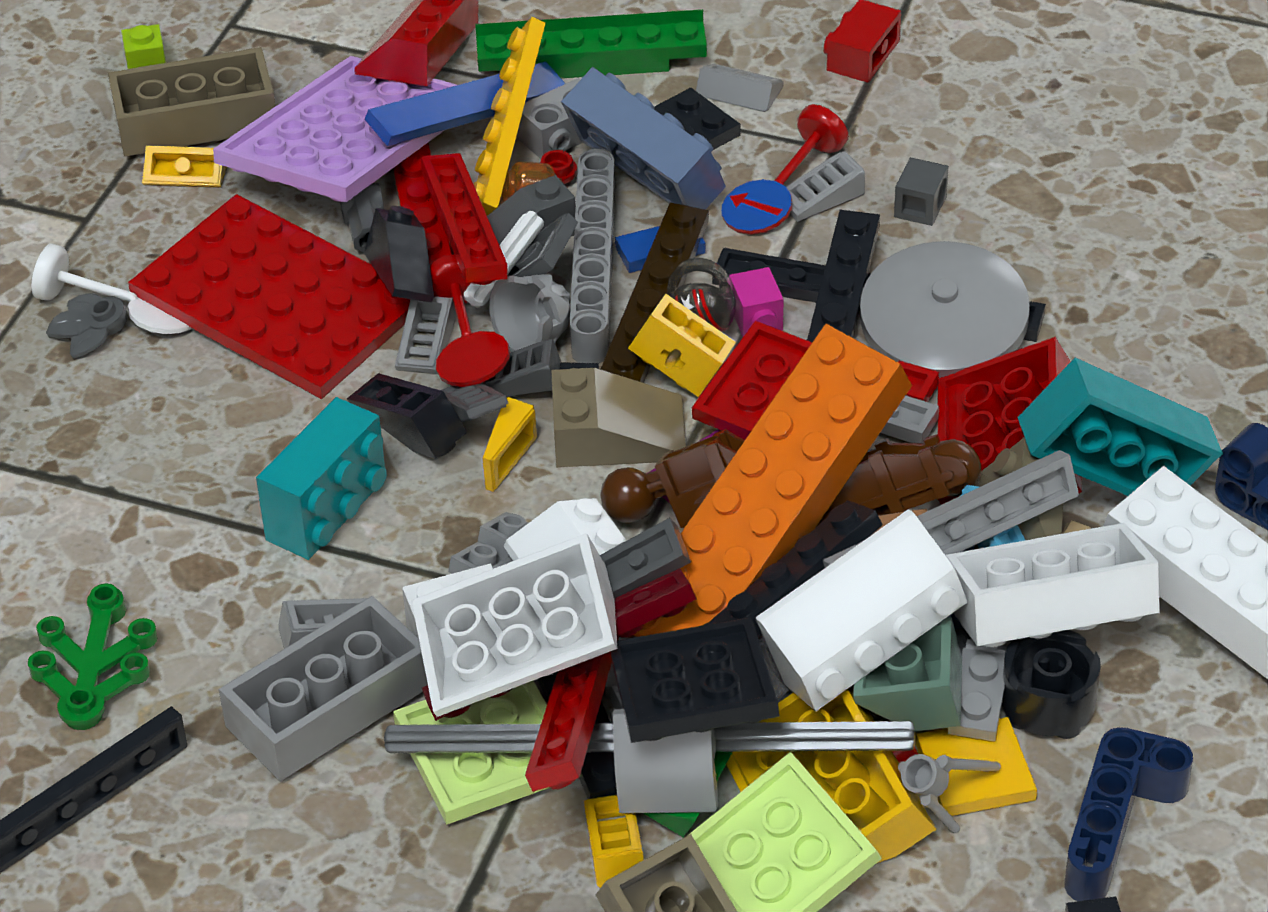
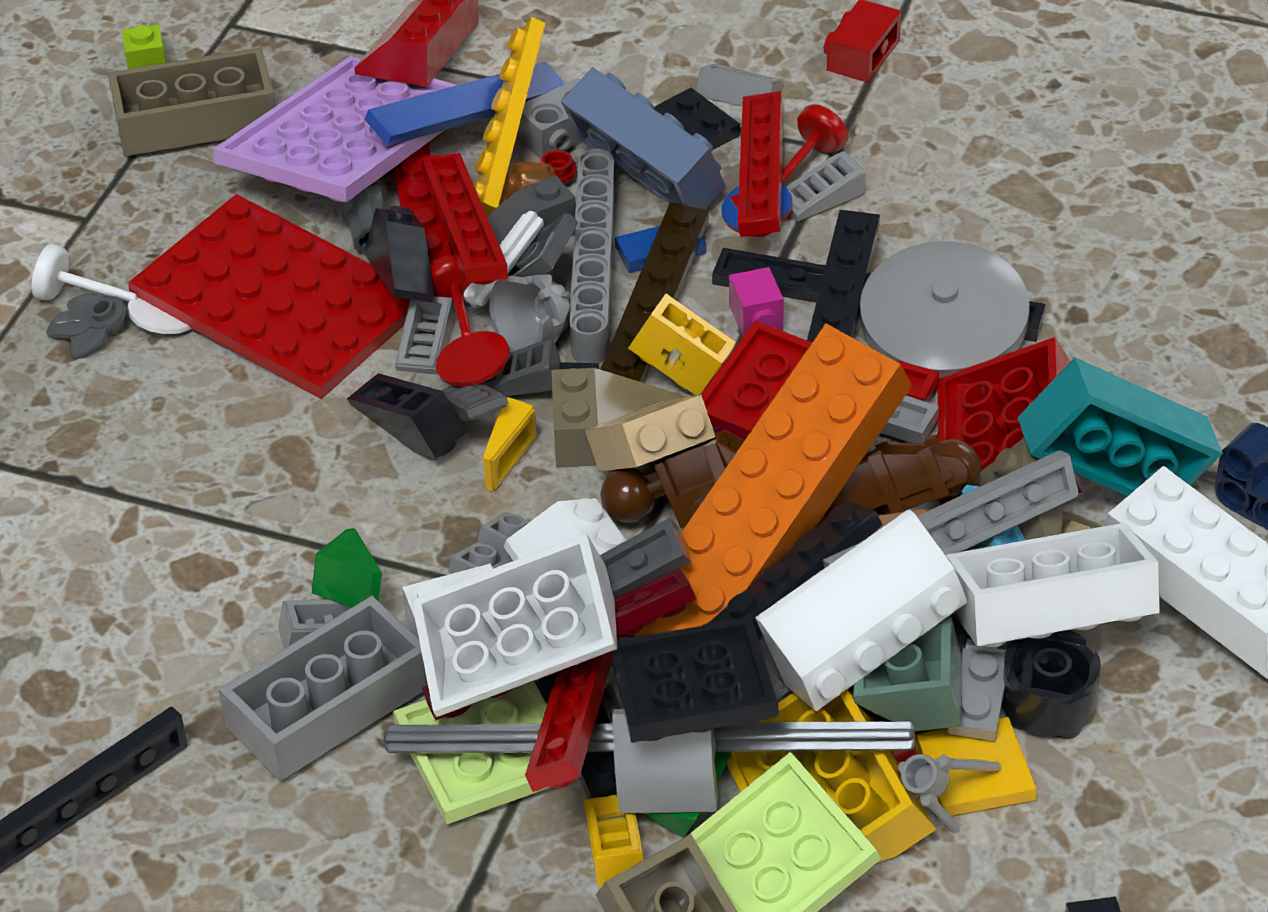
(84, 704): green plant -> none
(182, 167): yellow slope -> none
(322, 478): teal brick -> none
(346, 571): none -> green slope
(606, 43): green slope -> none
(650, 433): none -> tan brick
(709, 302): clear smoke helmet -> none
(761, 165): none -> red plate
(921, 191): dark grey brick -> none
(1125, 767): dark blue beam -> none

